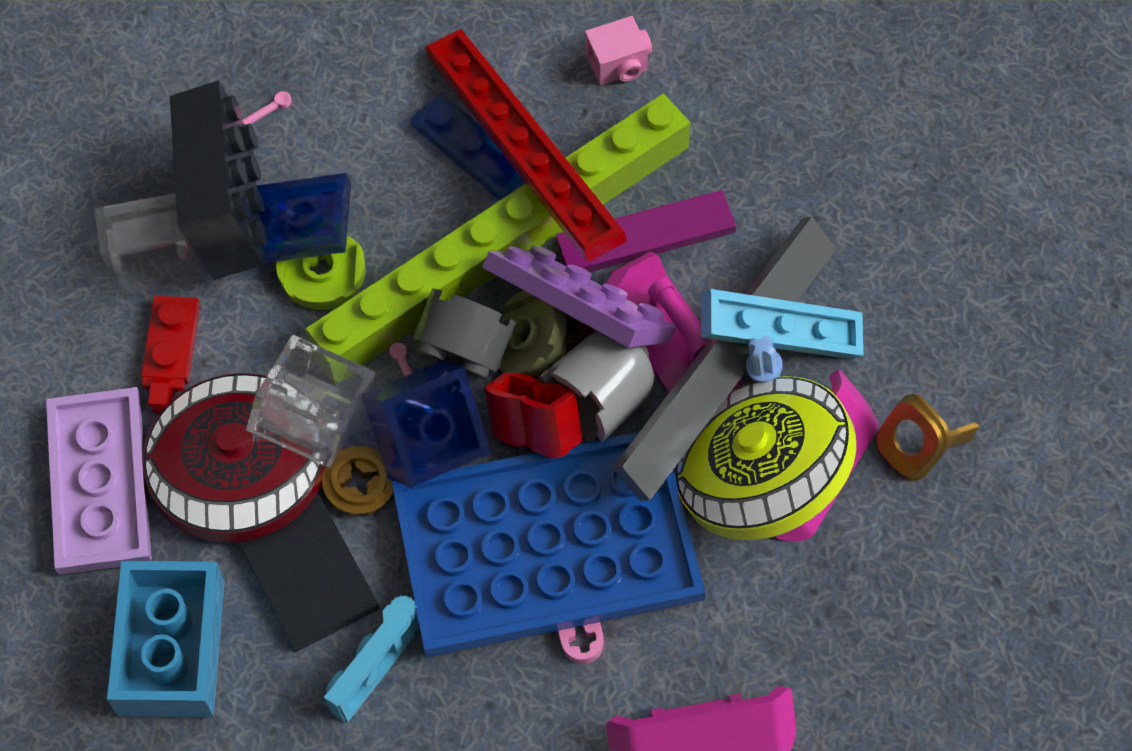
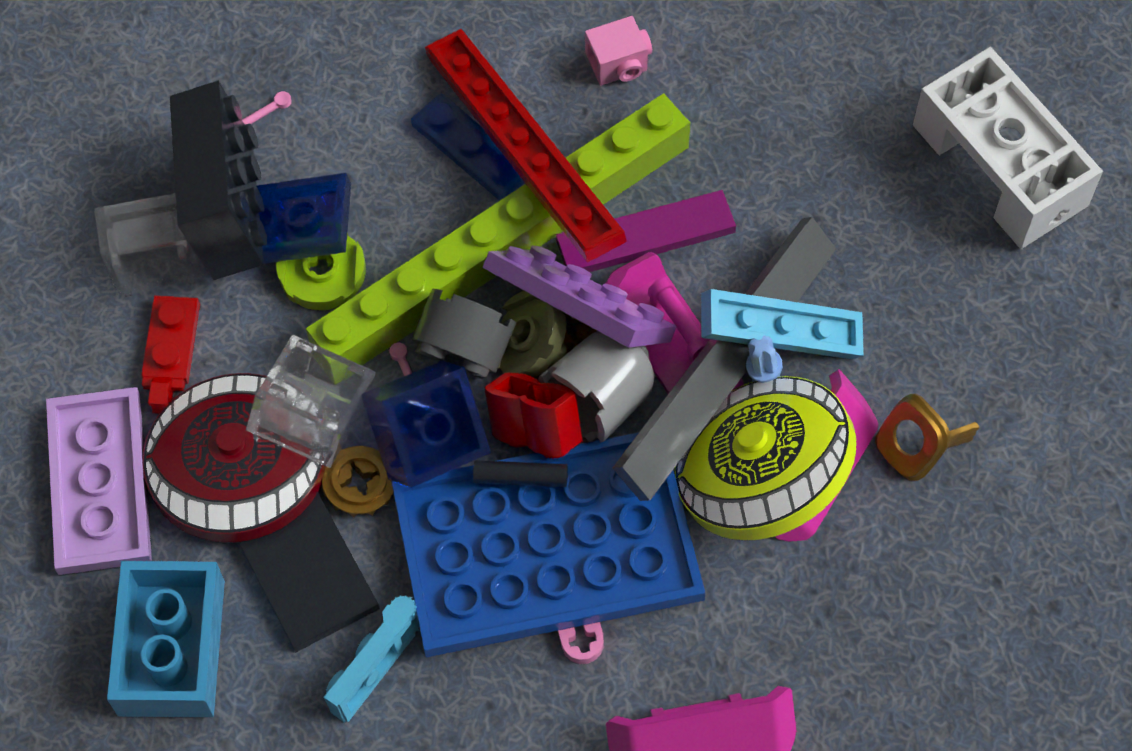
(520, 473): none -> black piece
(1040, 176): none -> white plate

